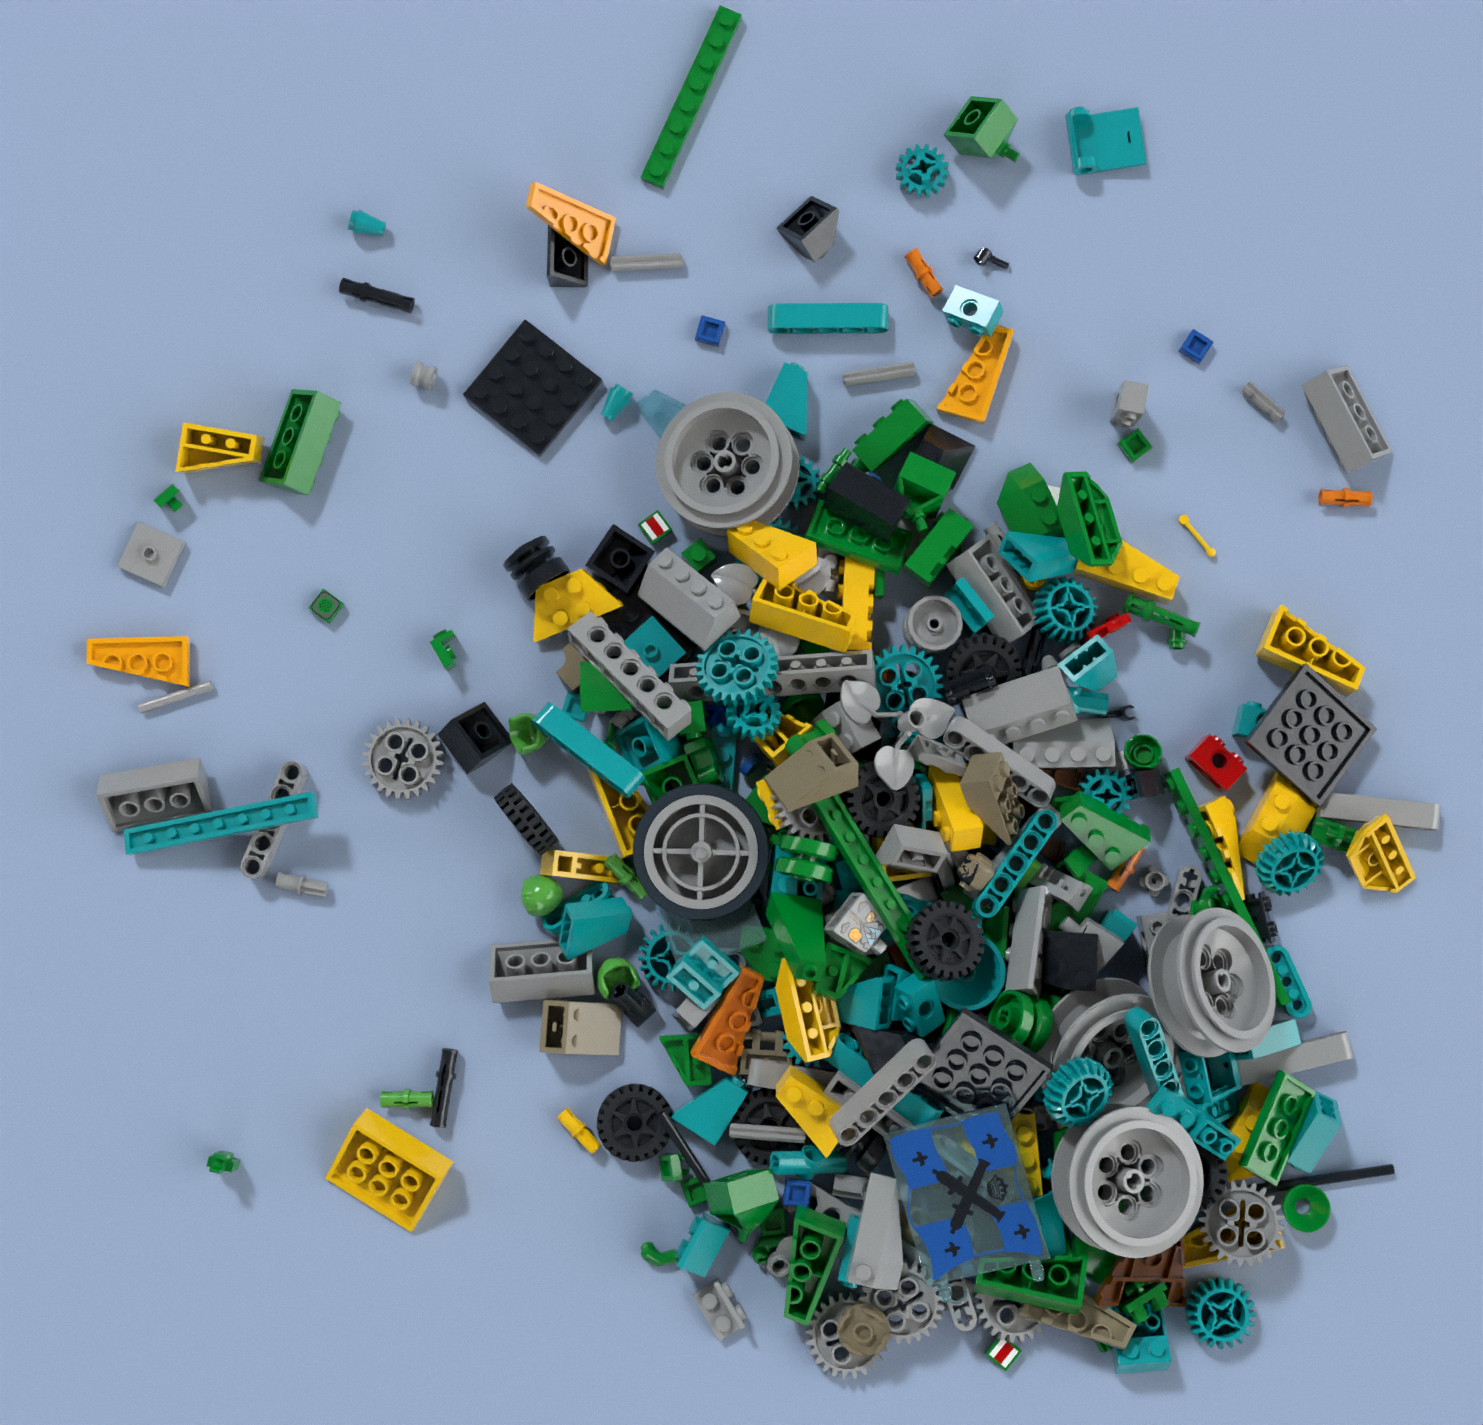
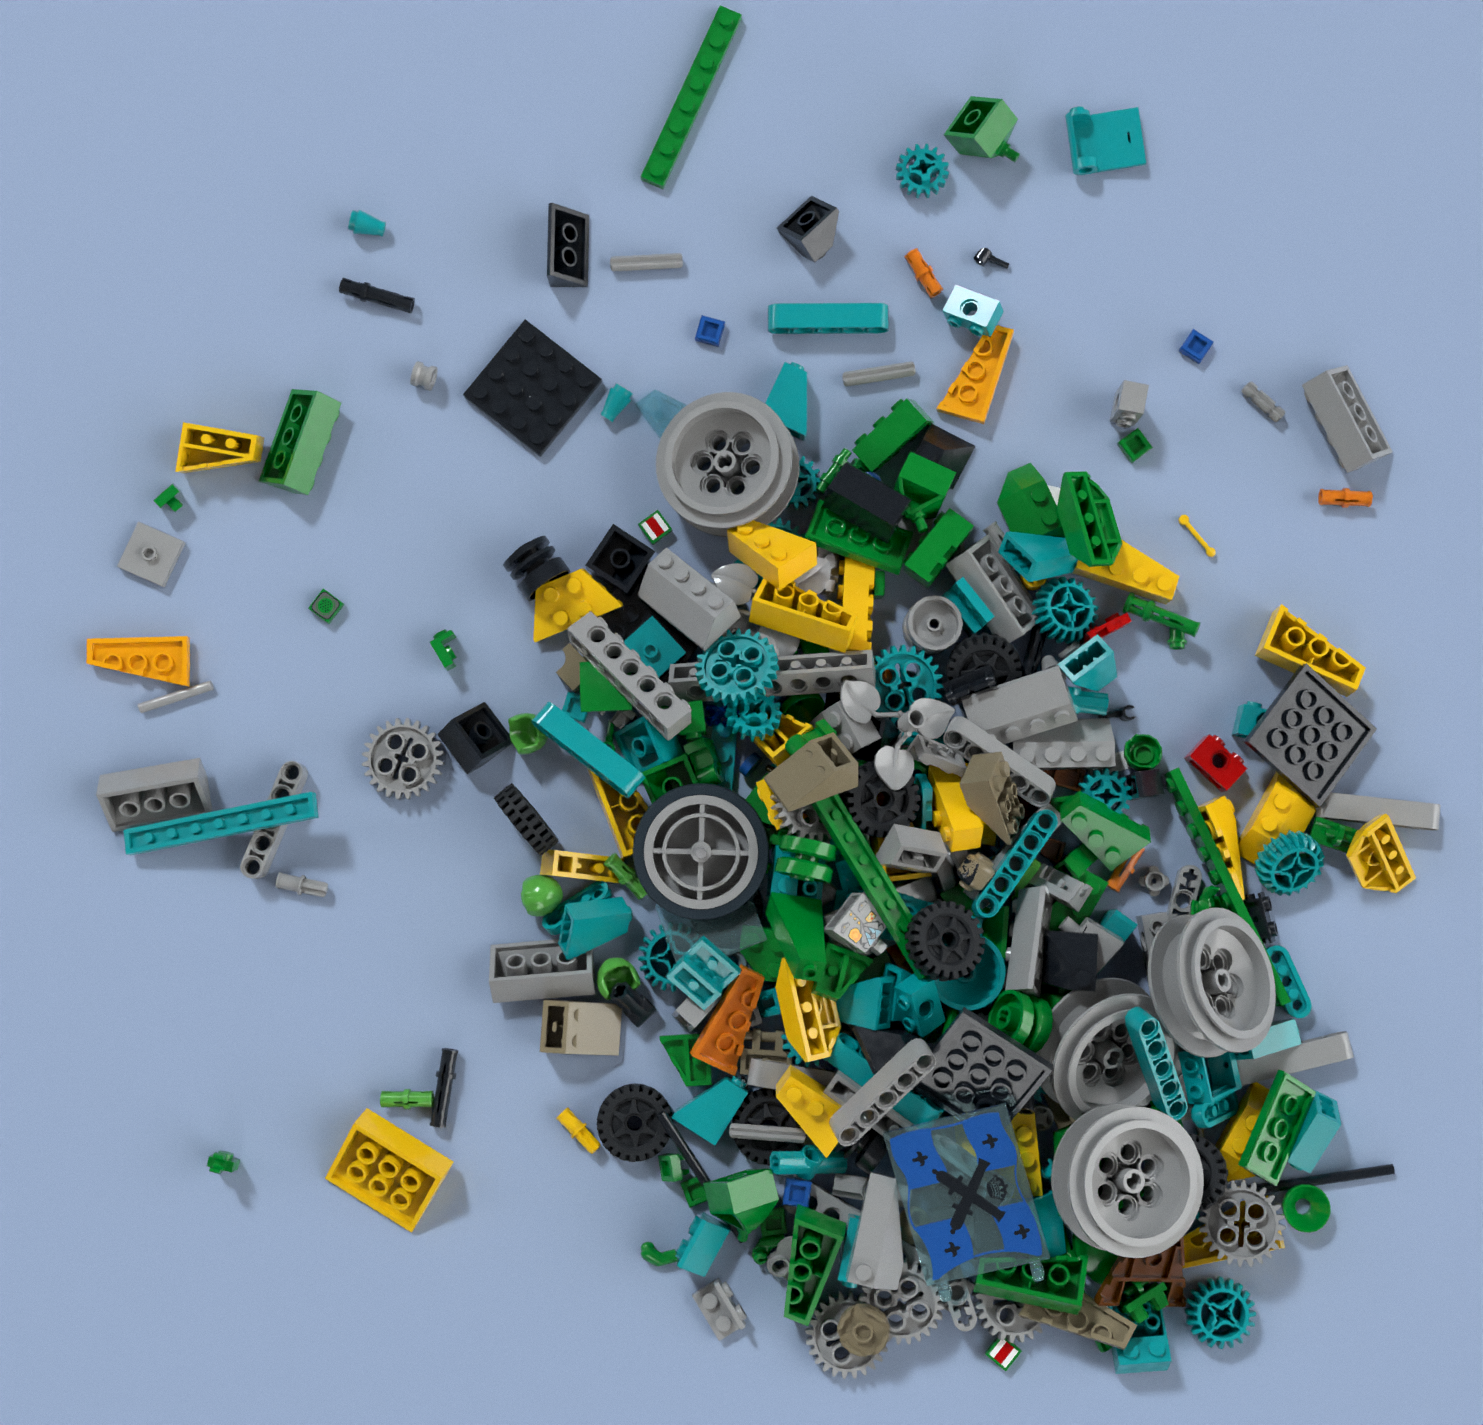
(577, 222): light orange wing -> none
(699, 556): green brick -> none
(1077, 1092): teal gear -> none
(1198, 1124): teal slope -> none

